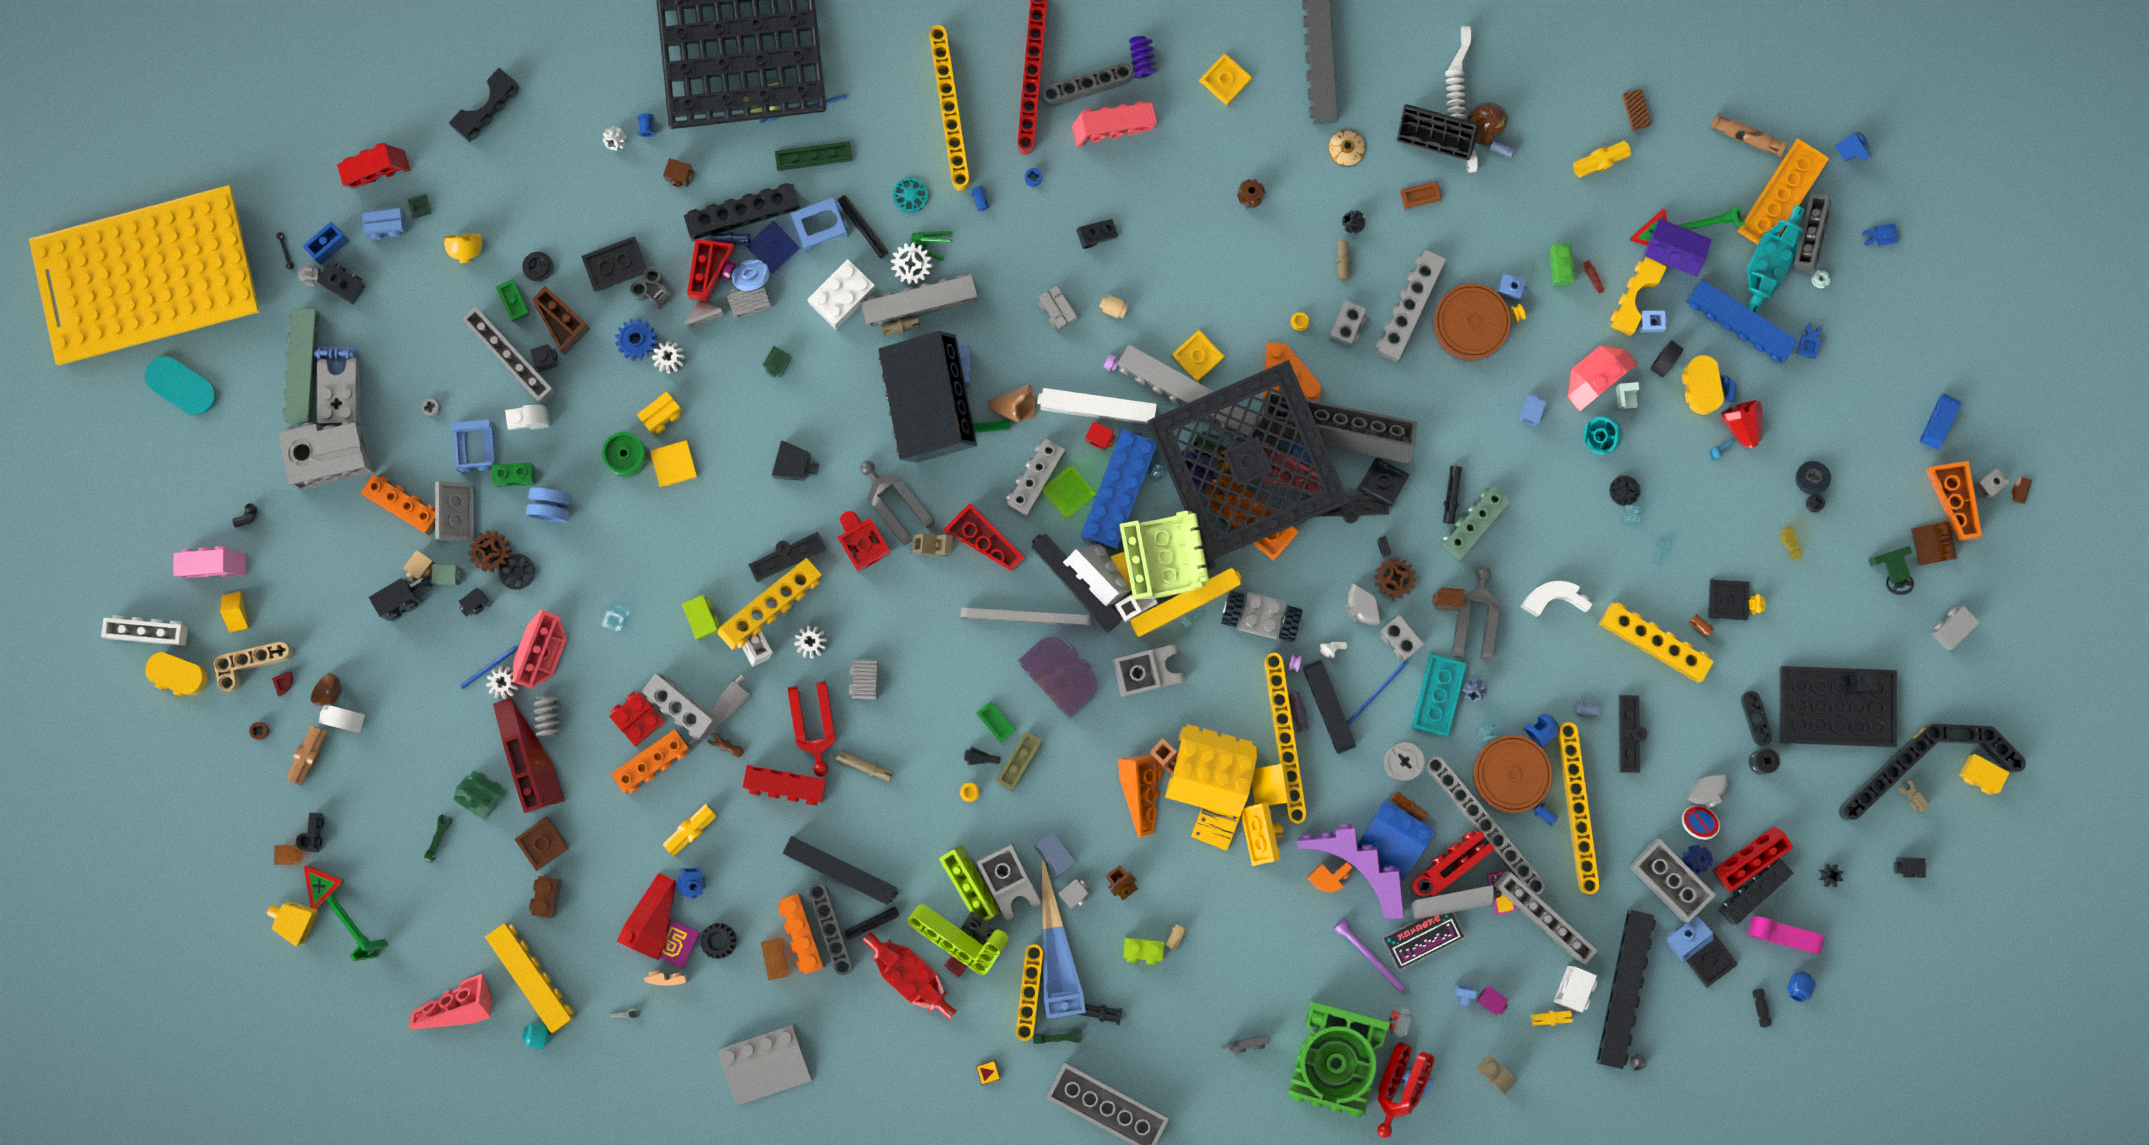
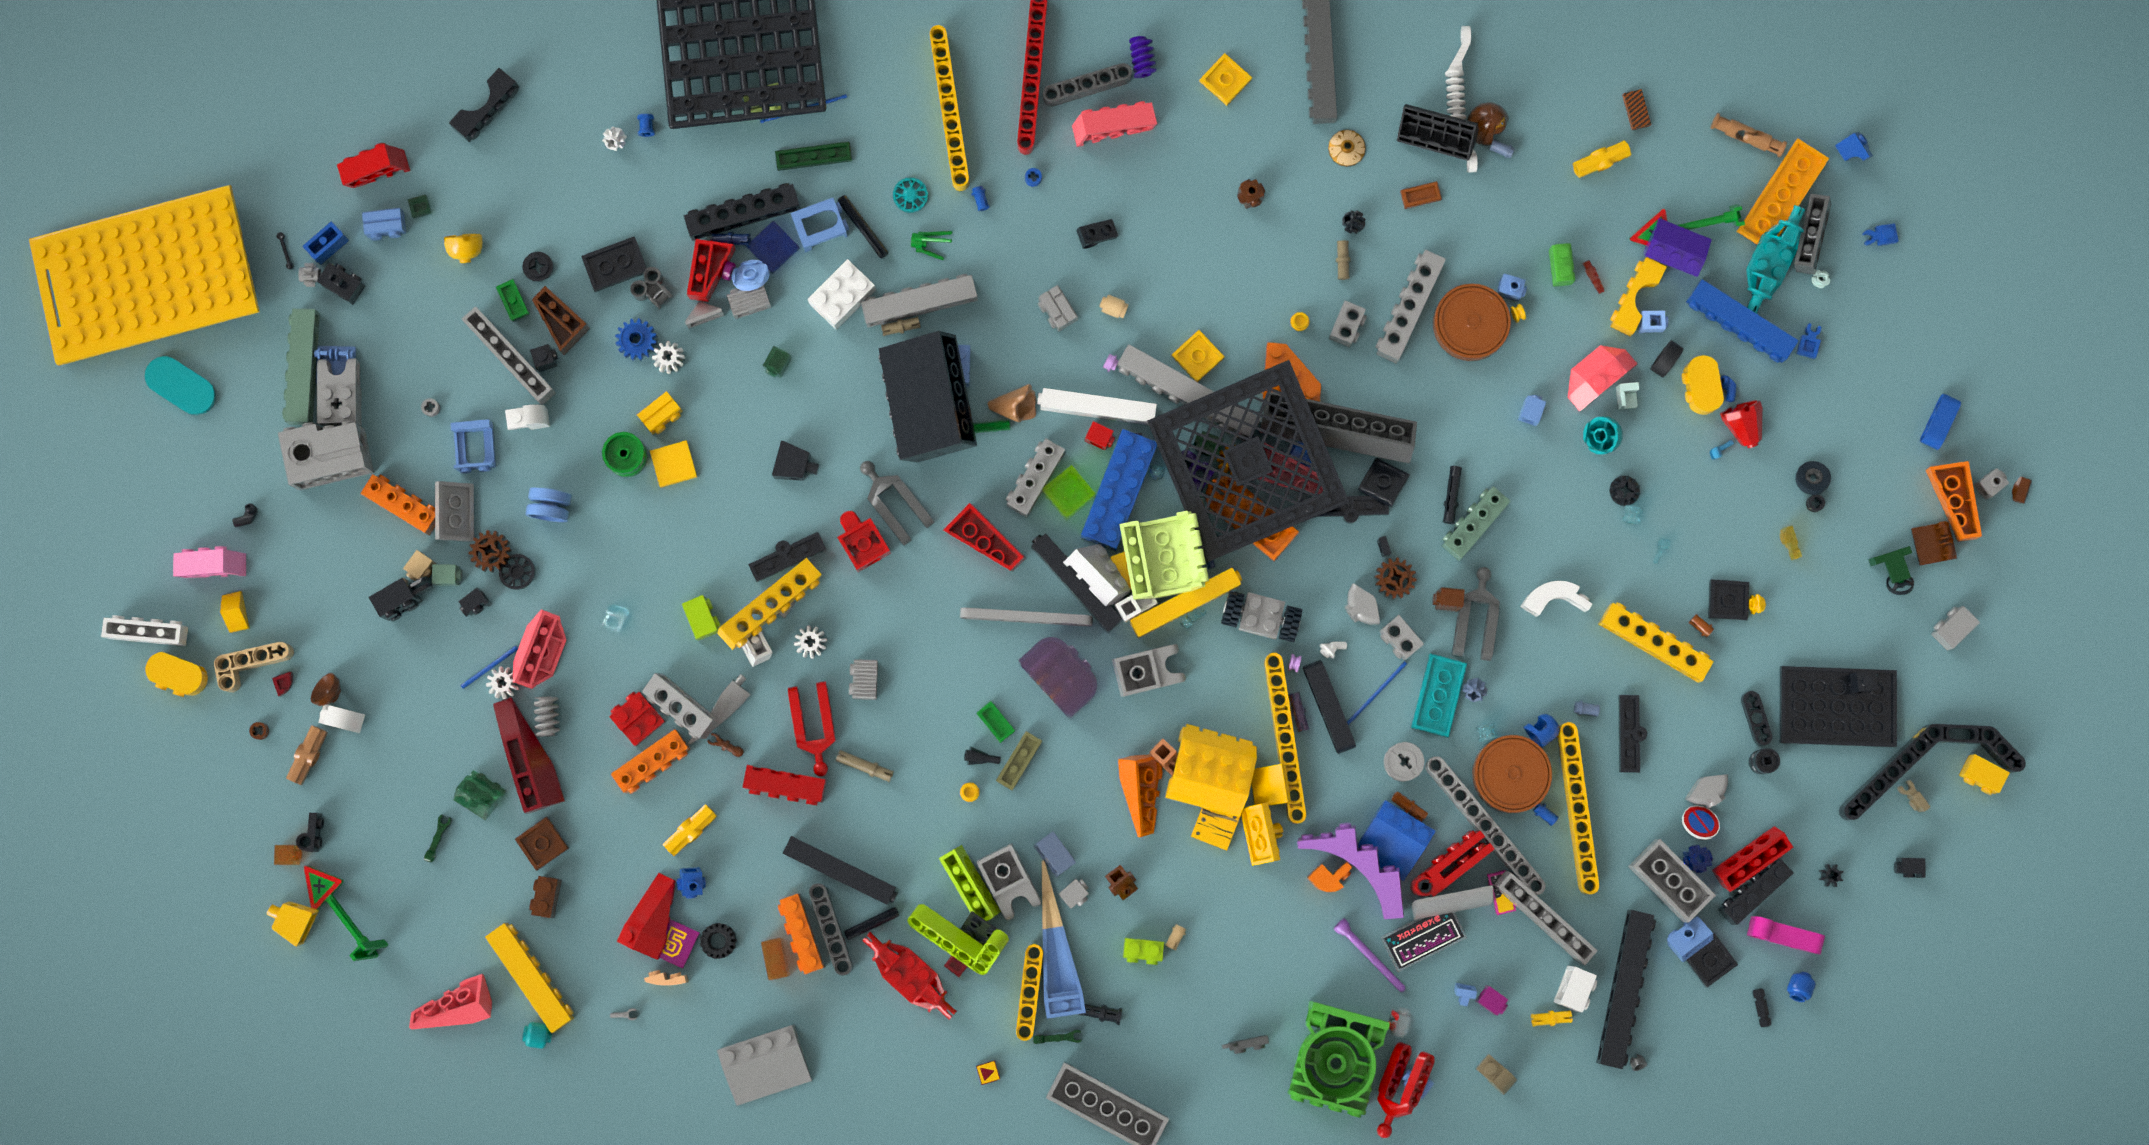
(513, 474): green brick -> none
(678, 173): reddish brown brick -> none
(904, 262): white gear -> none
(933, 545): dark tan brick -> none

